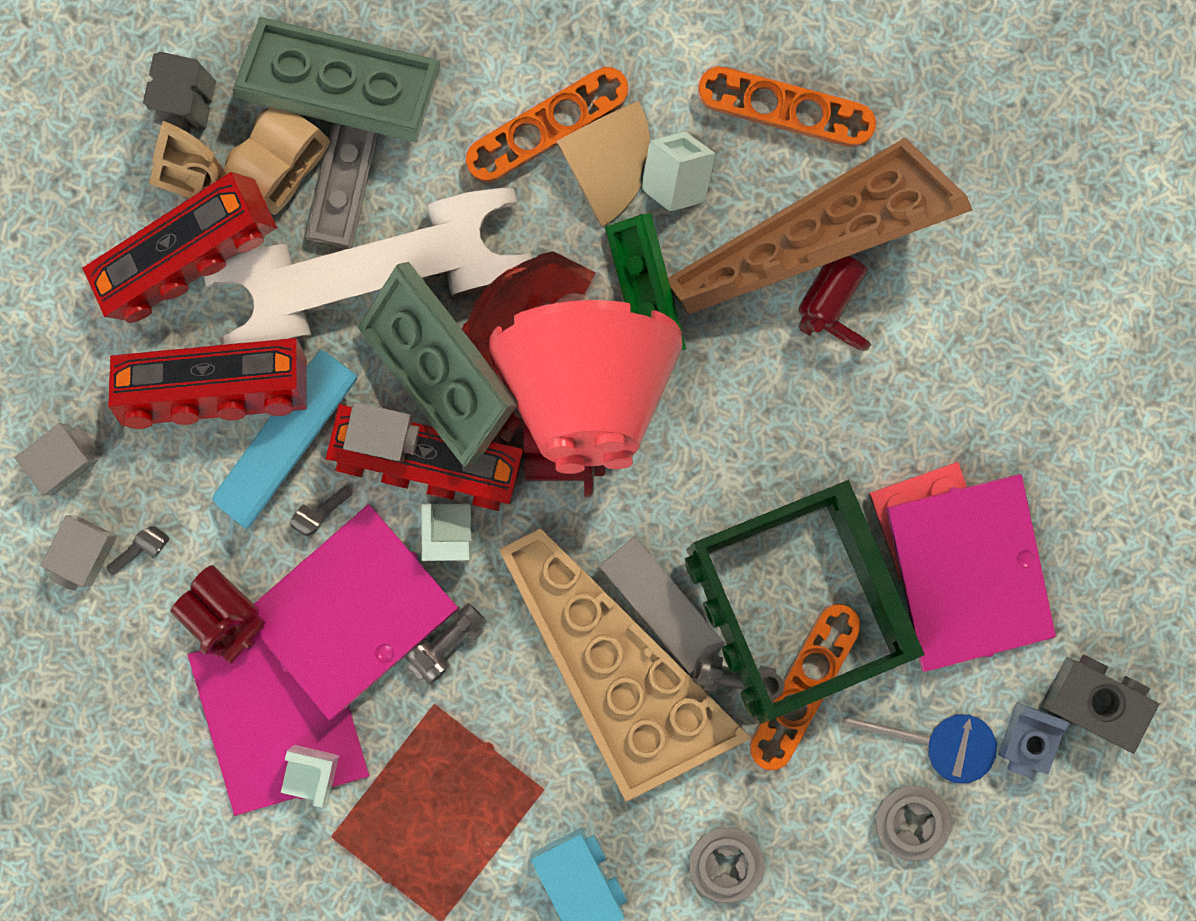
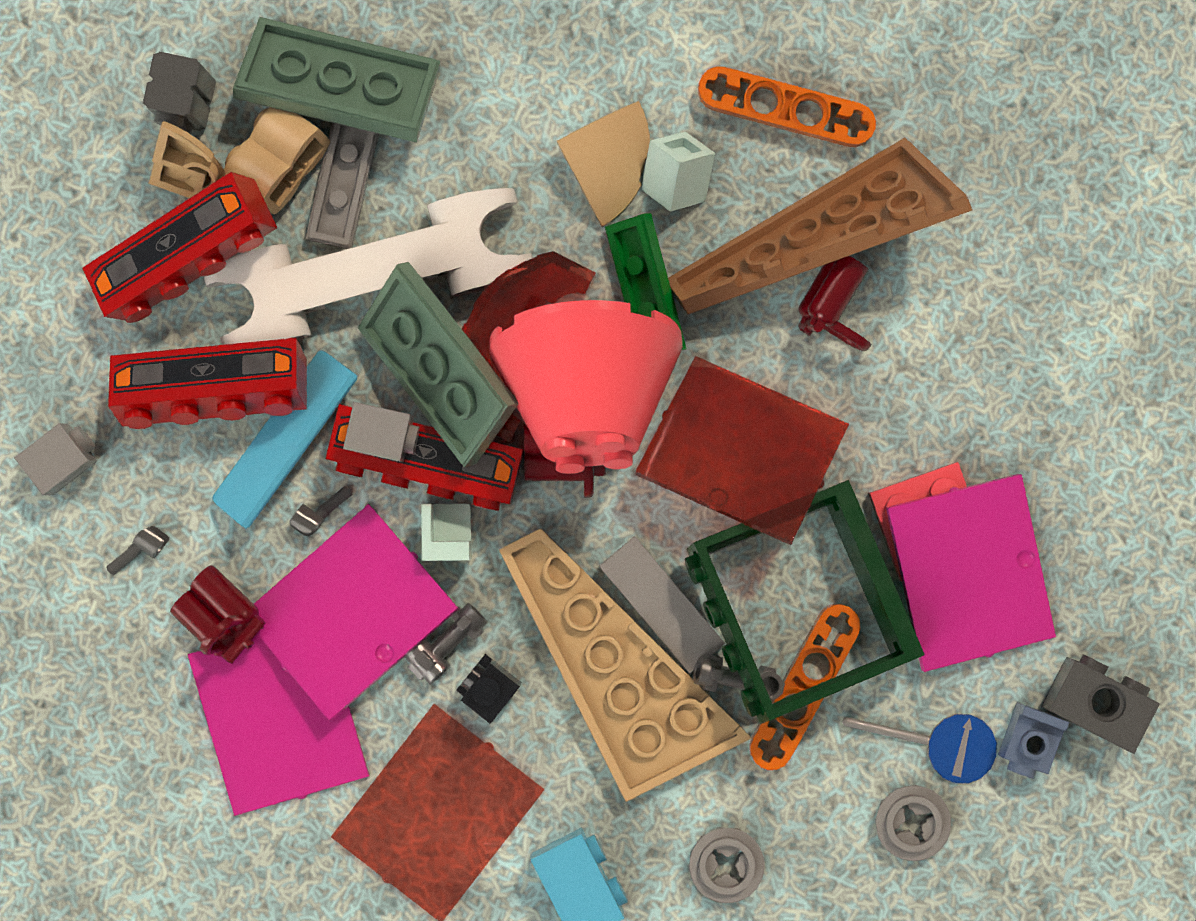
(77, 552): light grey brick -> none
(309, 774): light aqua panel -> none
(488, 688): none -> black brick
(543, 119): orange beam -> none
(742, 450): none -> clear red piece

